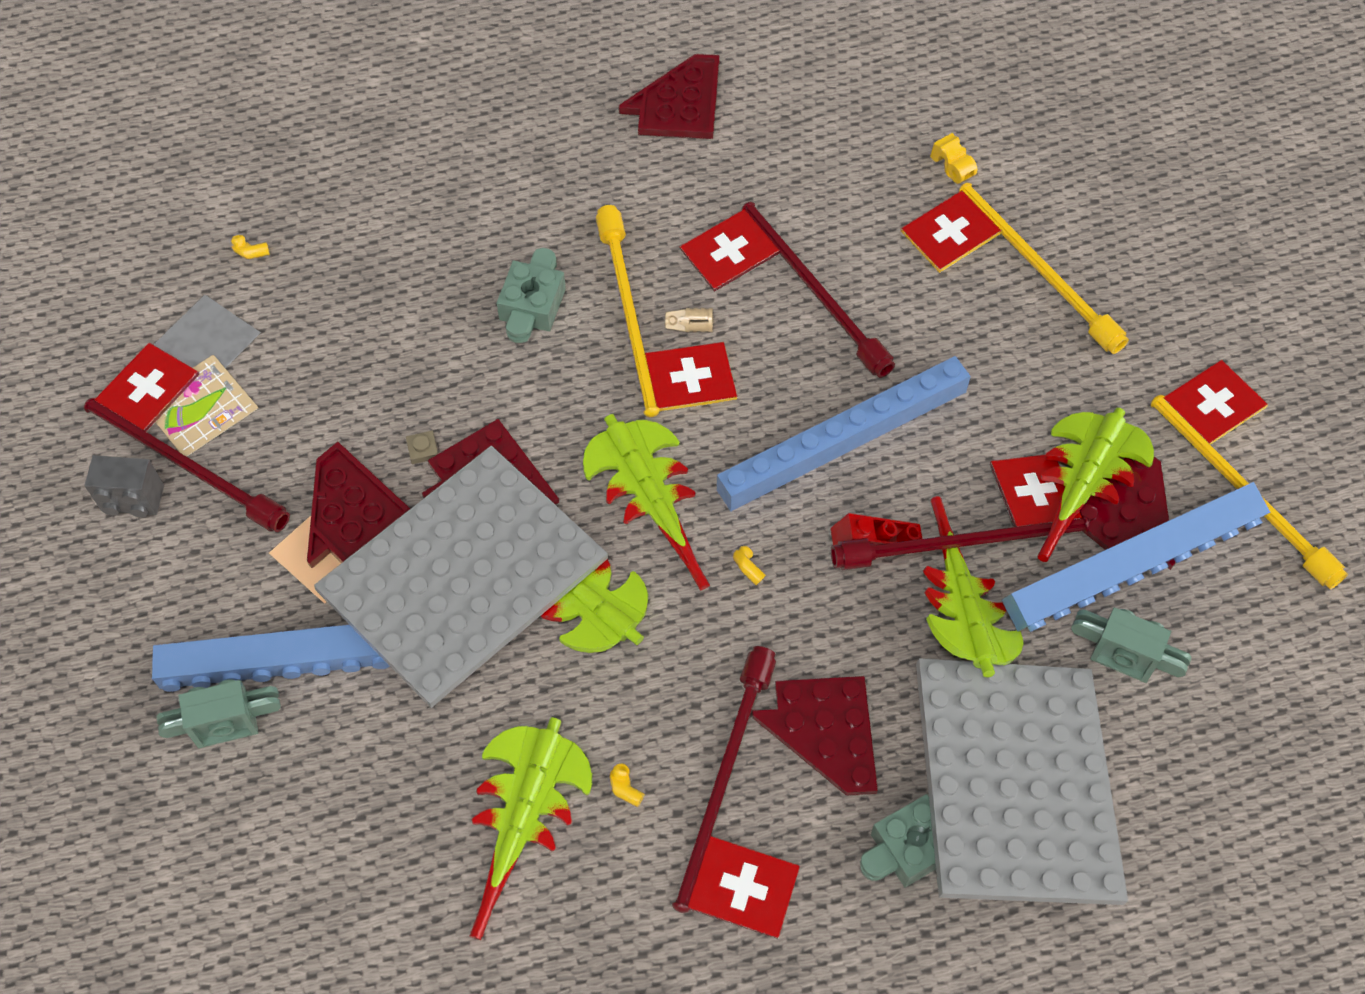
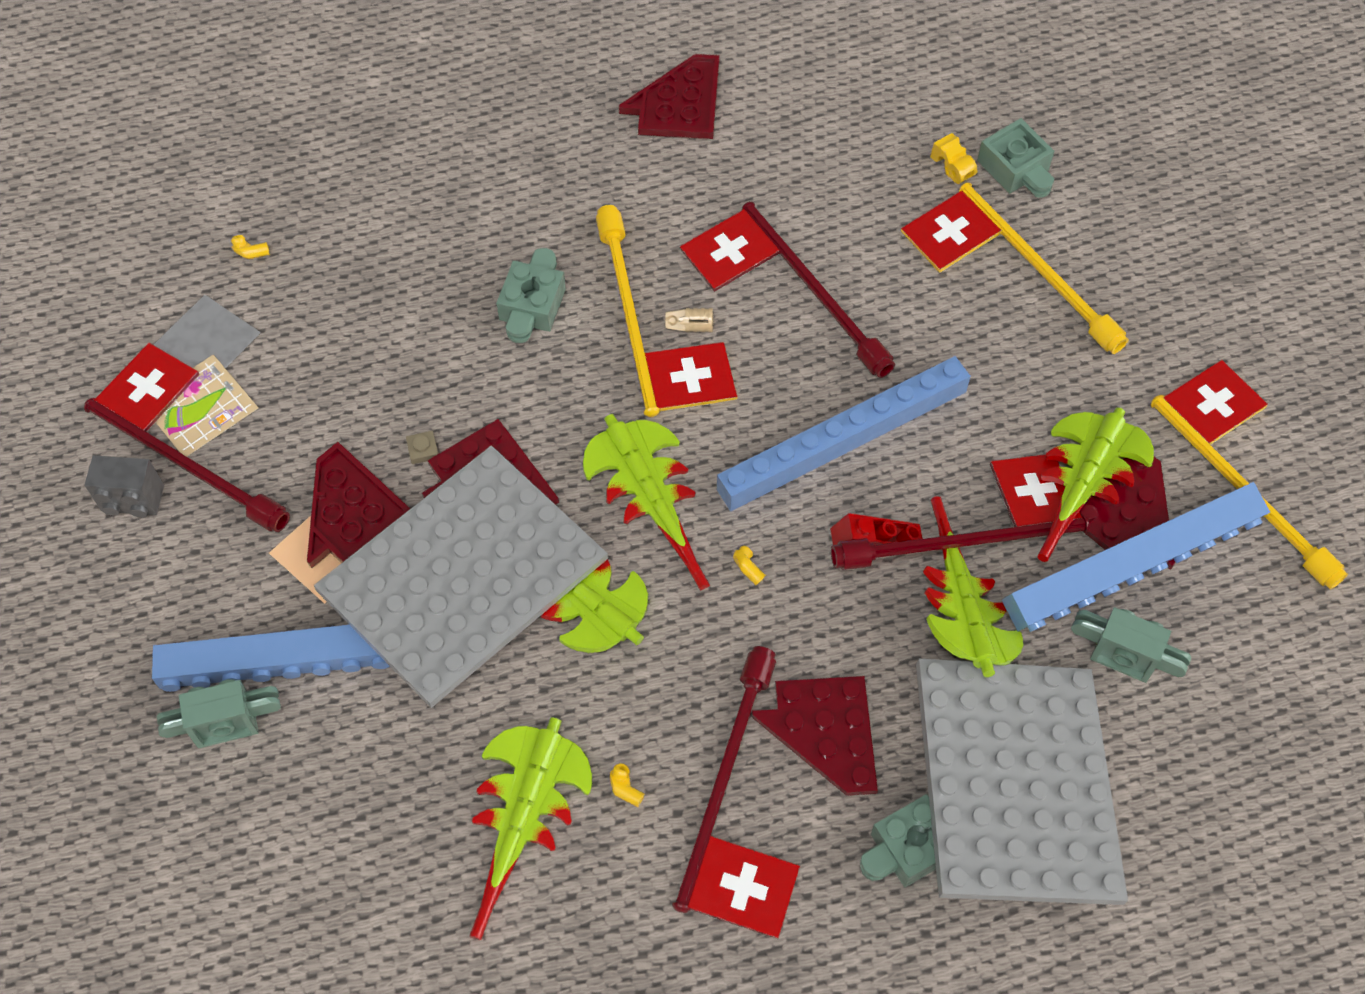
(1018, 159): none -> sand green brick

